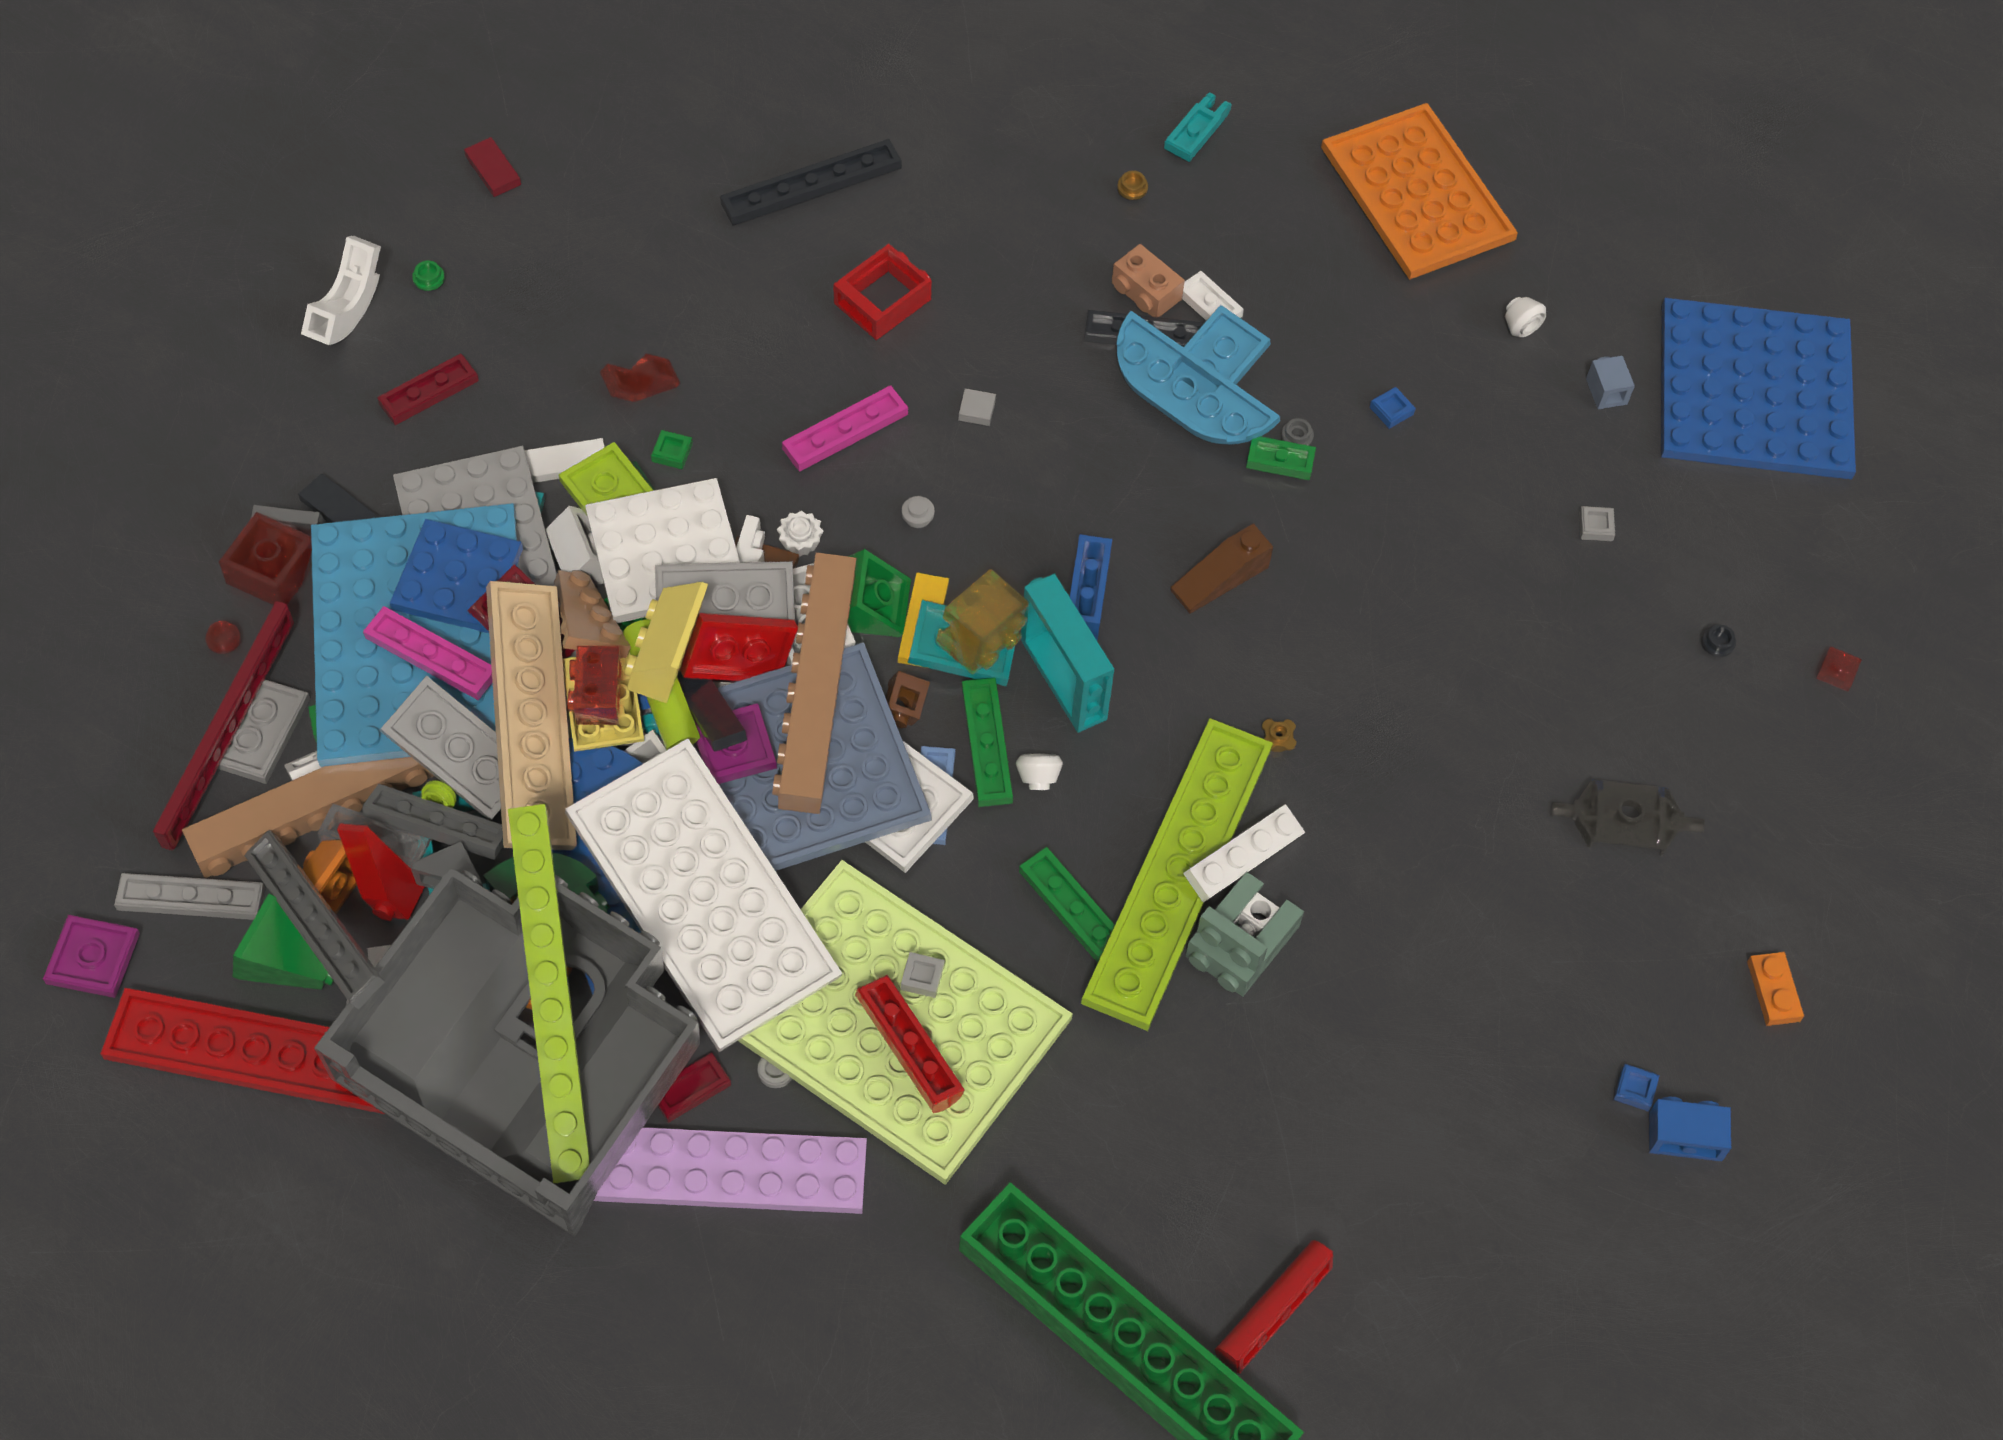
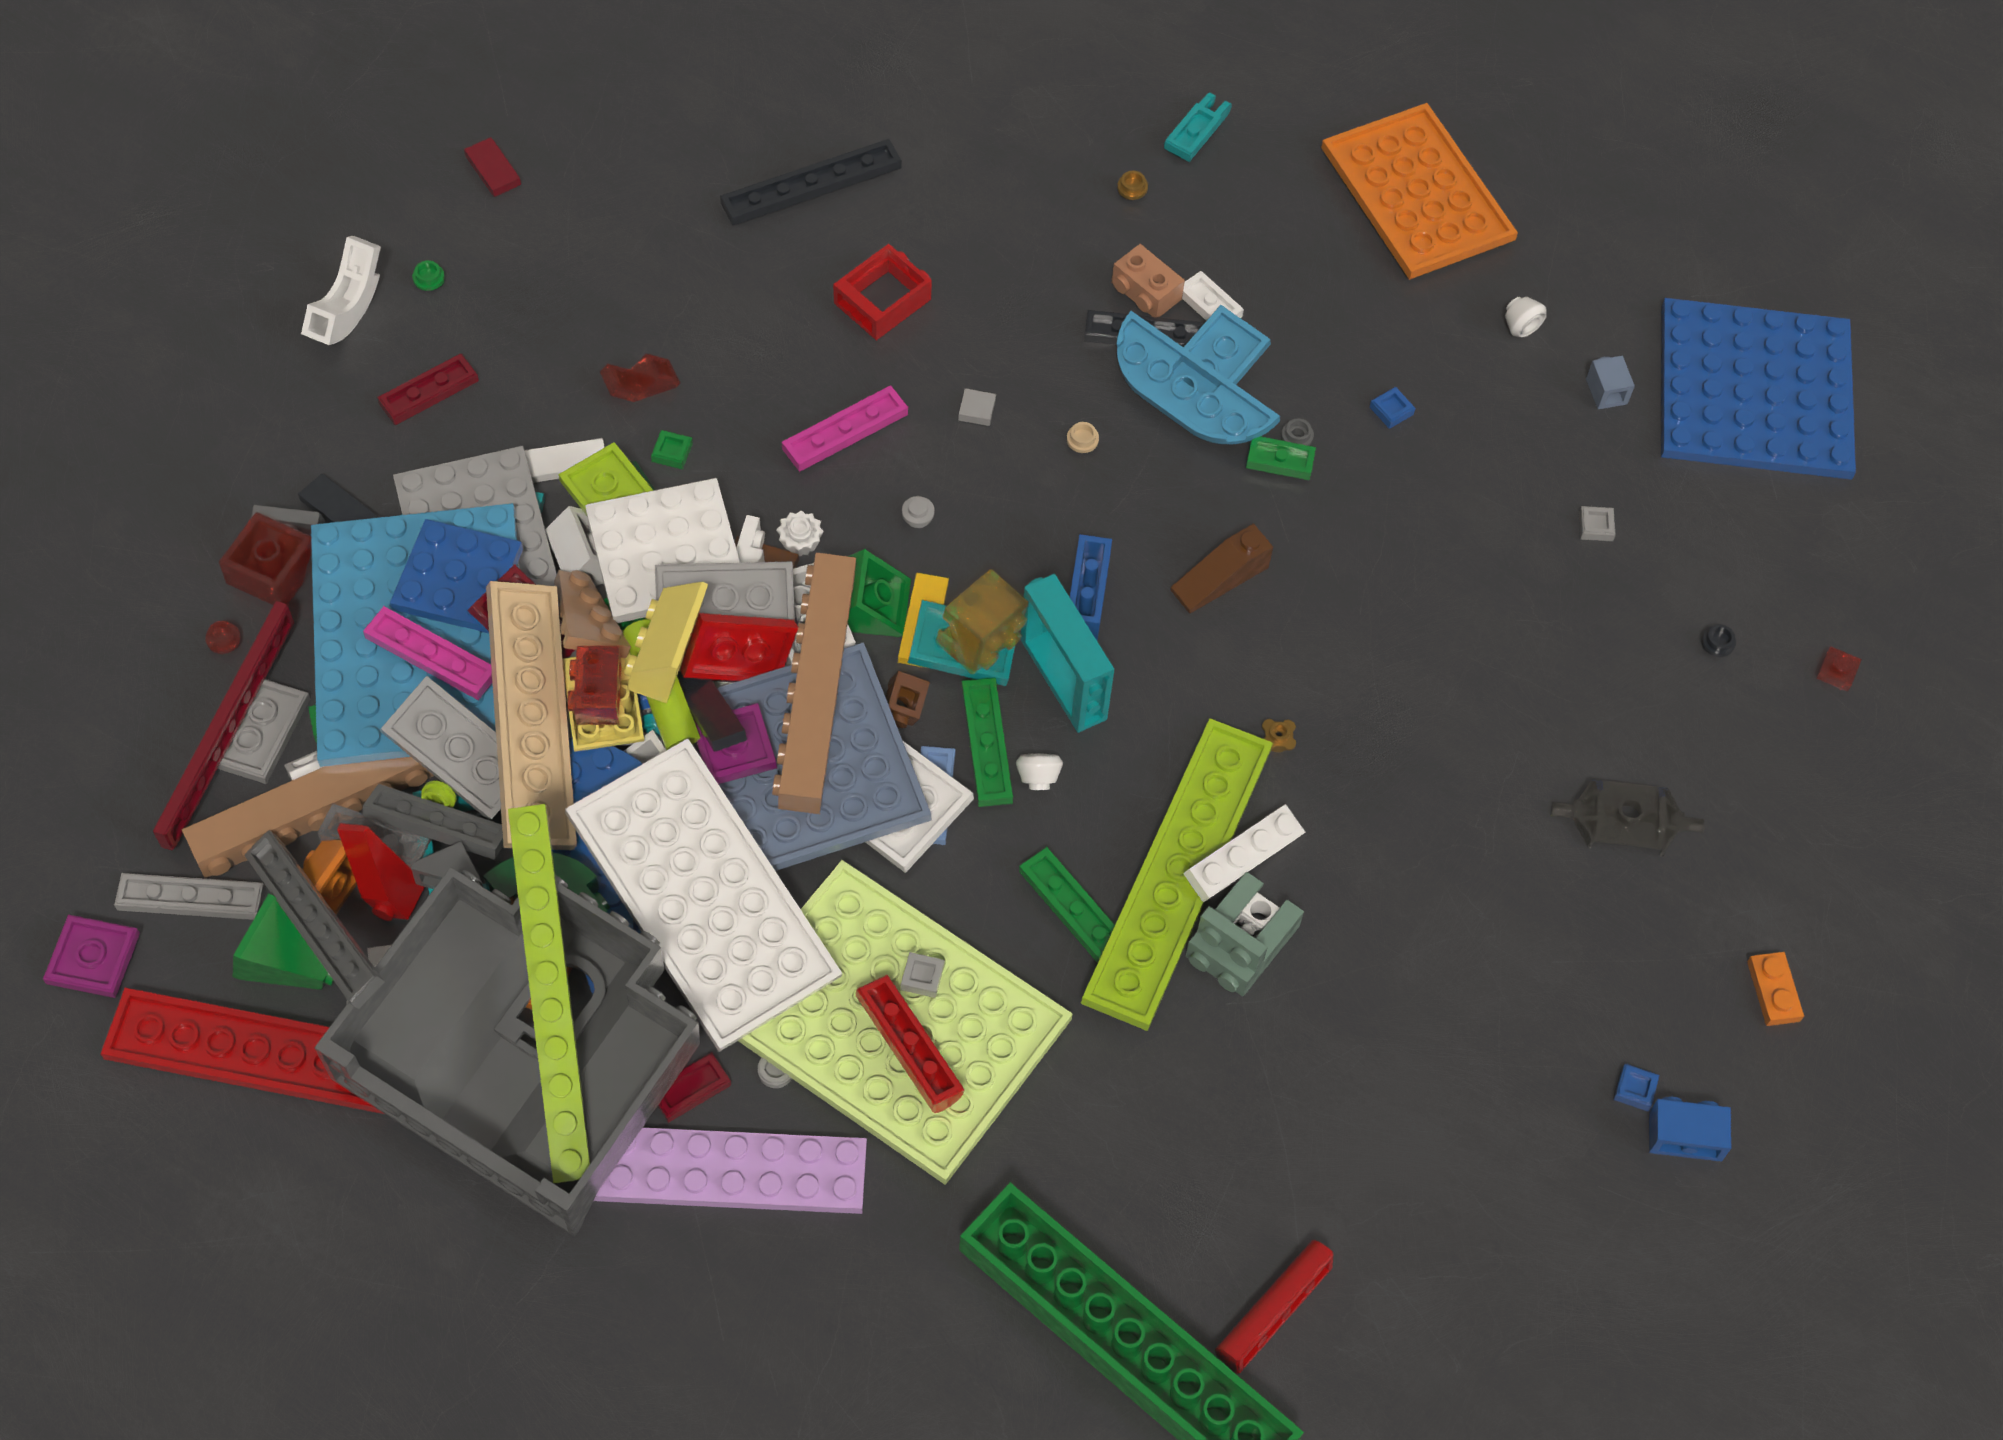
(1082, 437): none -> tan plate

